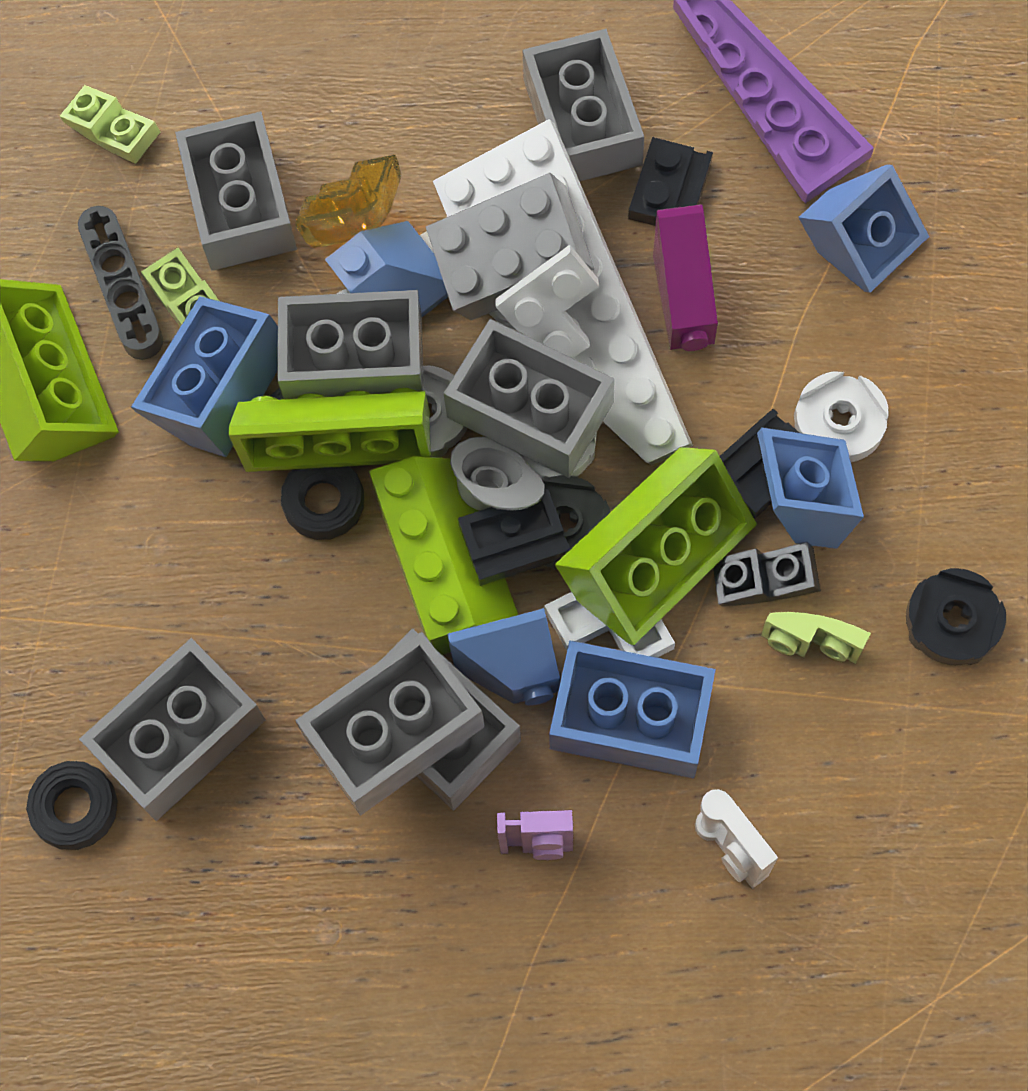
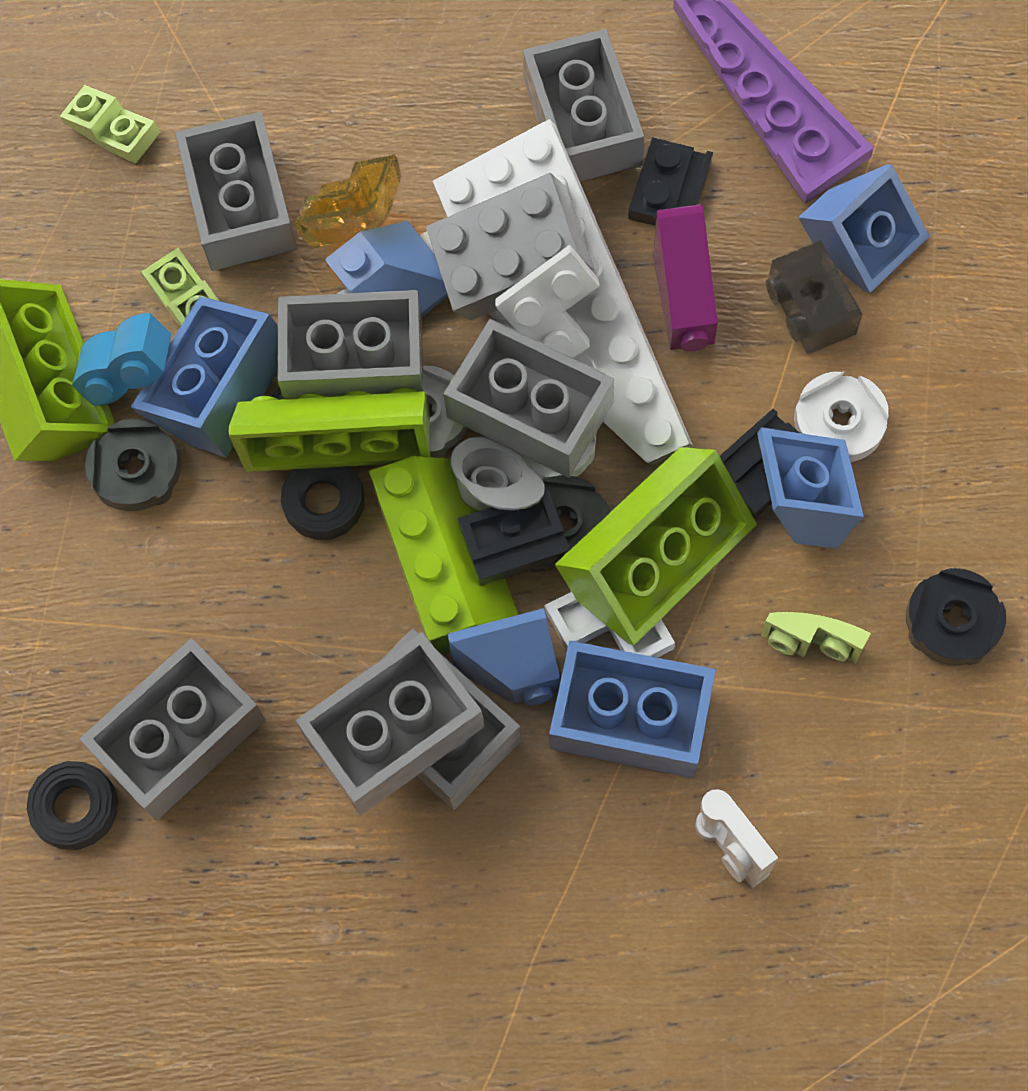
(121, 281): dark grey beam -> none
(122, 359): none -> dark azure brick
(150, 484): none -> pearl dark grey plate
(540, 832): lavender plate -> none
(767, 576): black slope -> none
(813, 297): none -> clear smoke brick

